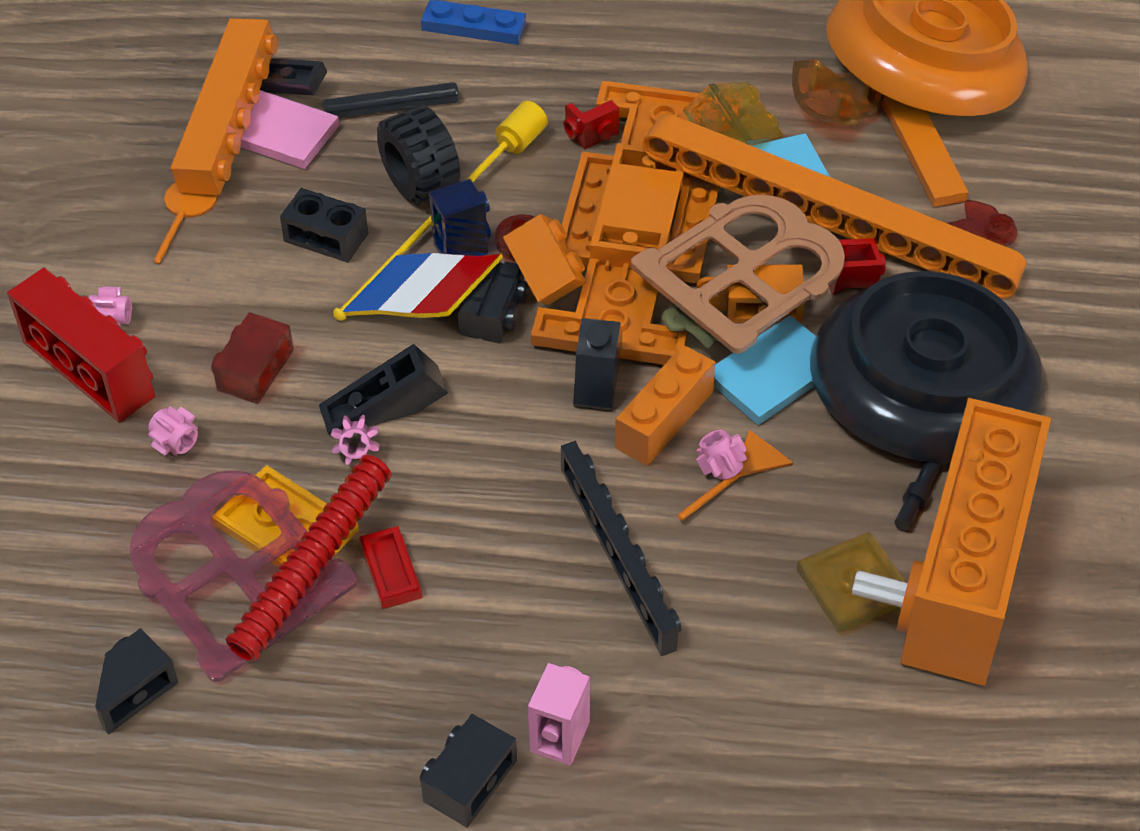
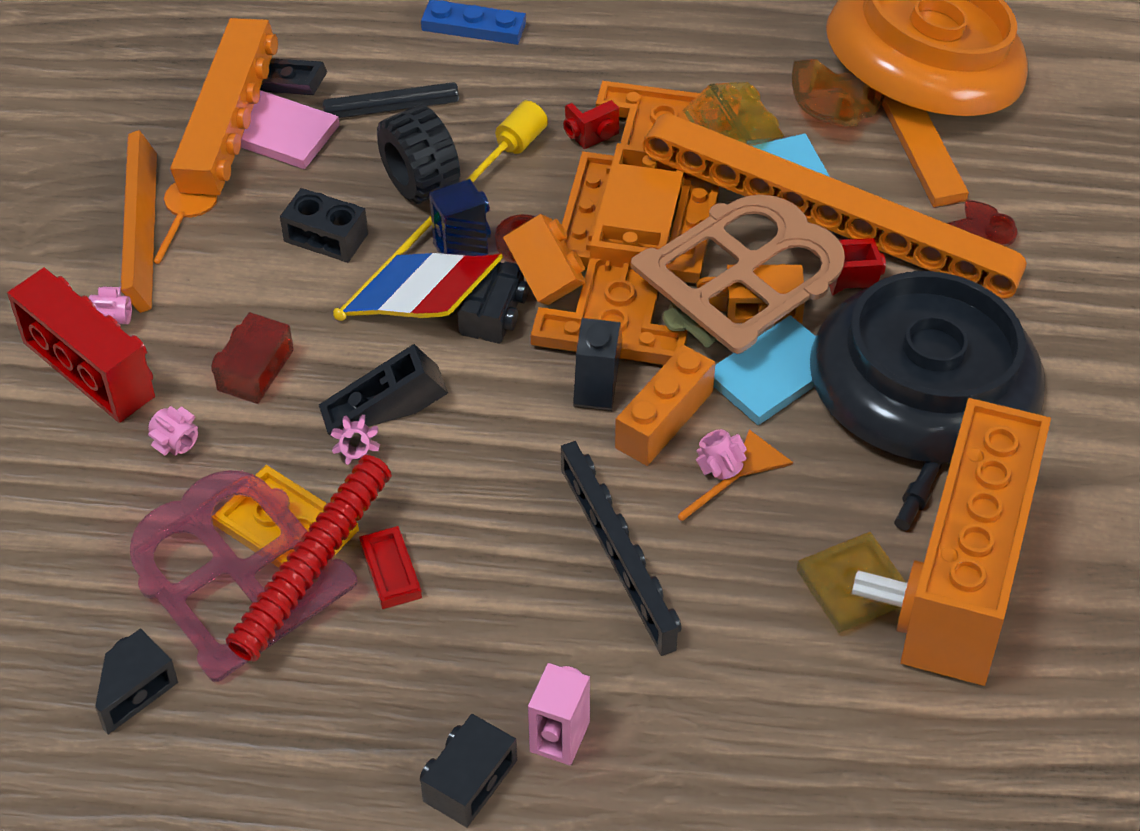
(139, 222): none -> orange tile

